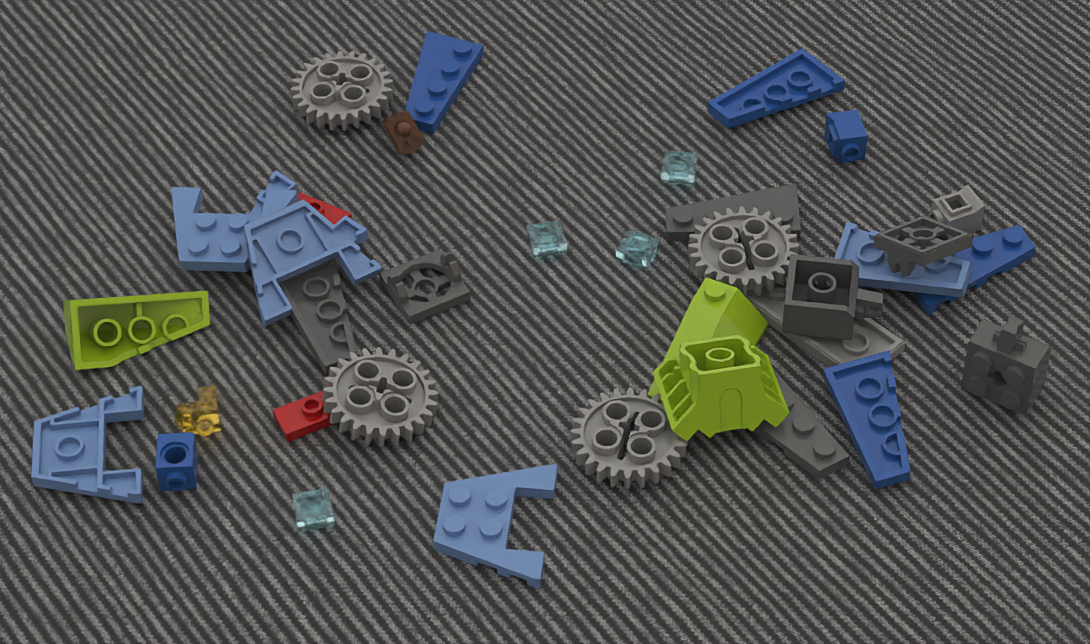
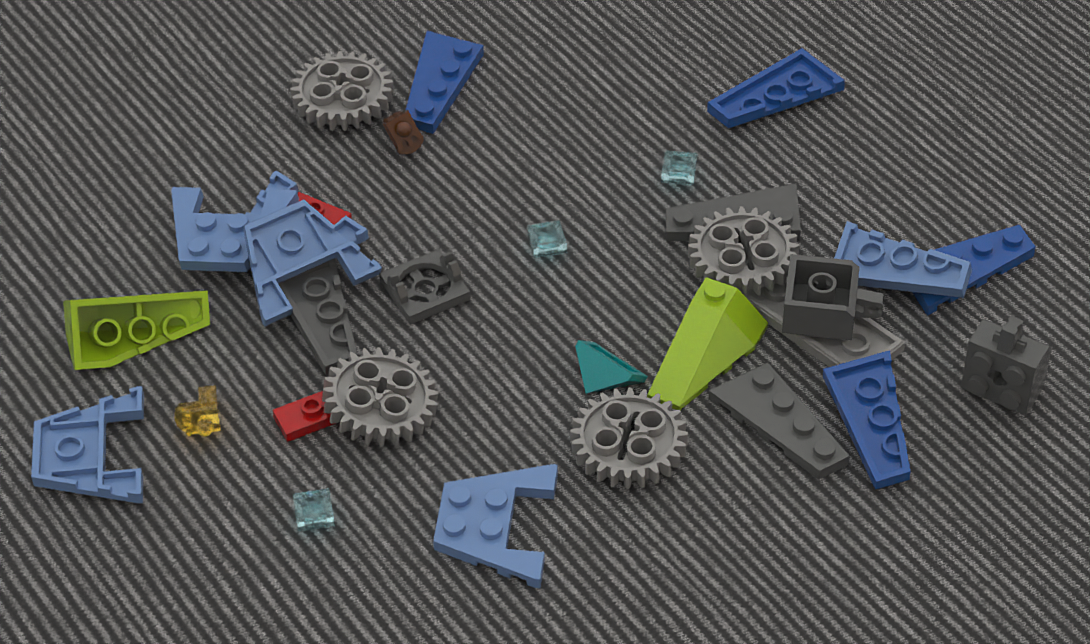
(177, 461): blue brick -> none
(603, 369): none -> teal slope
(638, 249): clear light blue plate -> none
(719, 387): lime slope -> none
(846, 135): blue window -> none
(904, 255): dark grey piece -> none
(959, 210): light grey window -> none

